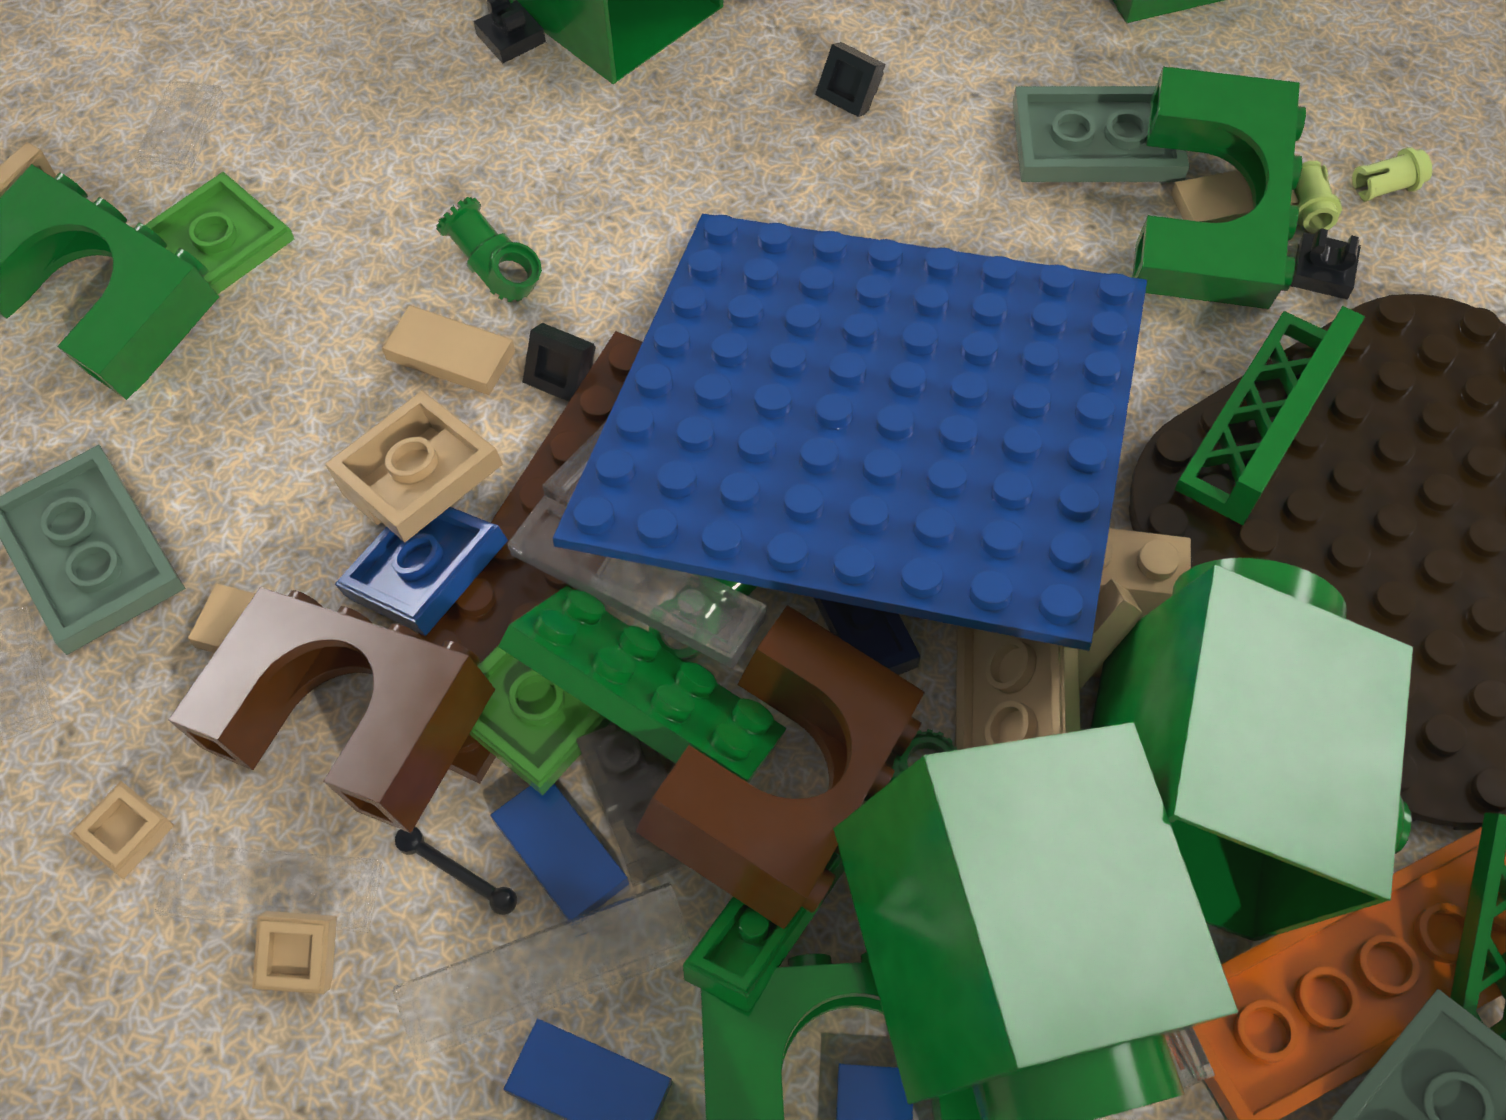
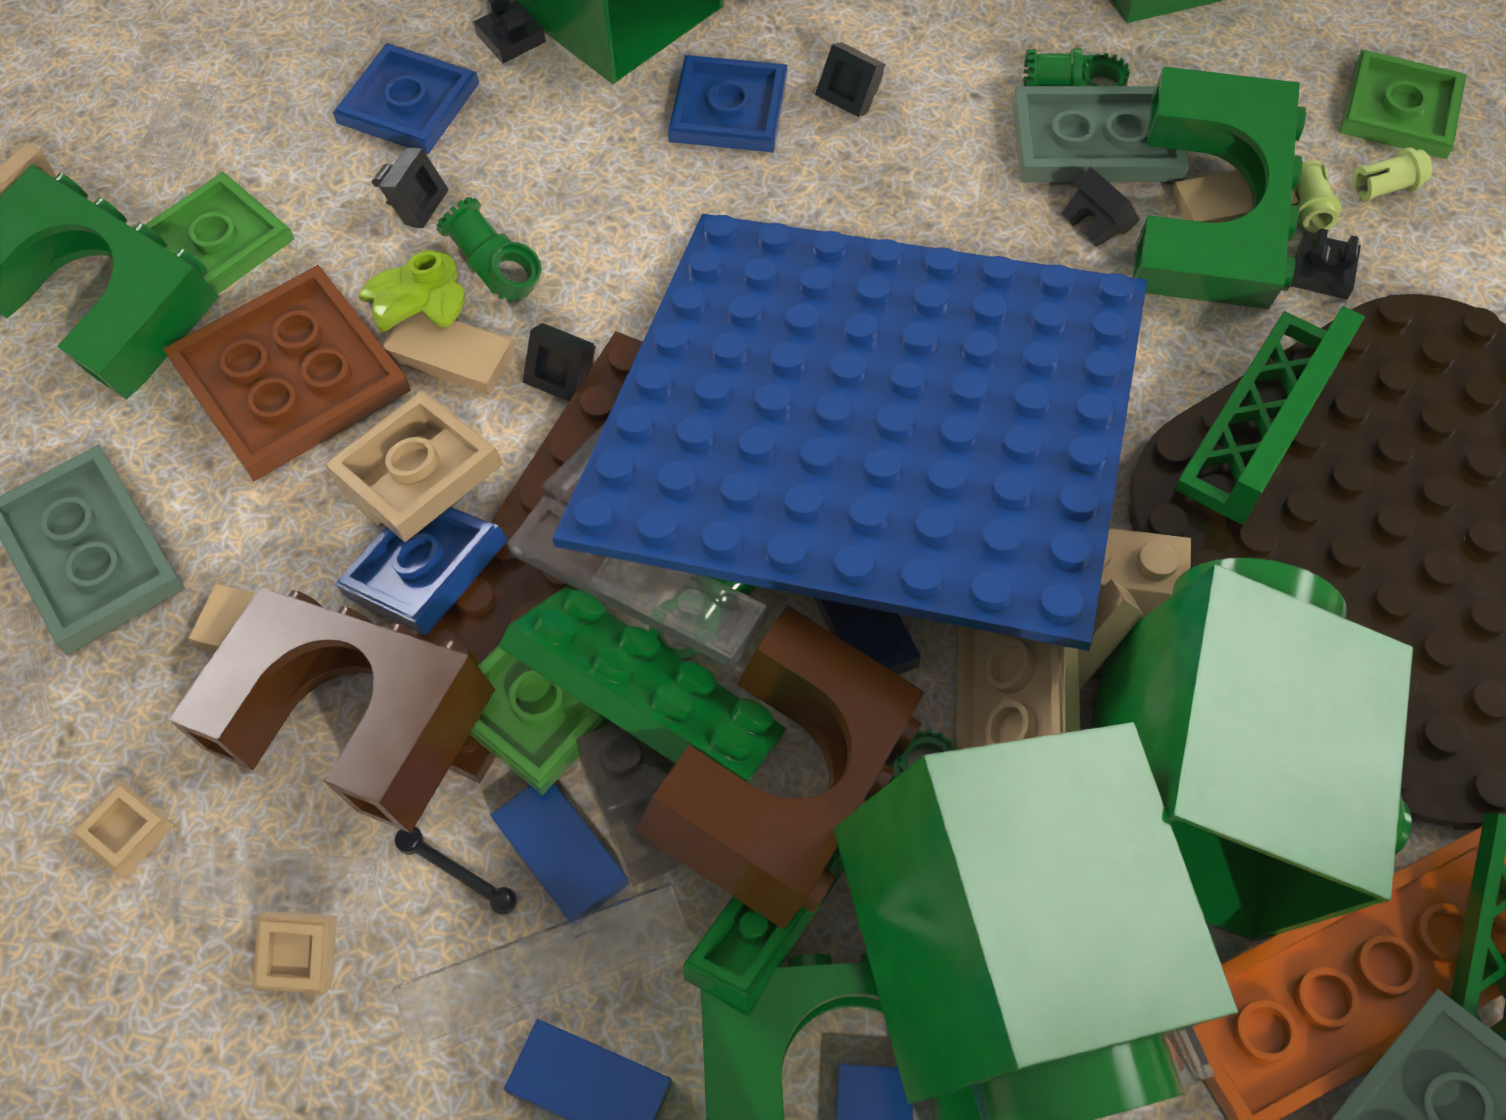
(287, 371): none -> dark orange plate
(406, 98): none -> blue tile
(411, 186): none -> black tile
(423, 285): none -> lime plate
(728, 103): none -> blue tile
(1072, 69): none -> green connector
(1100, 199): none -> black tile
(1403, 103): none -> bright green tile

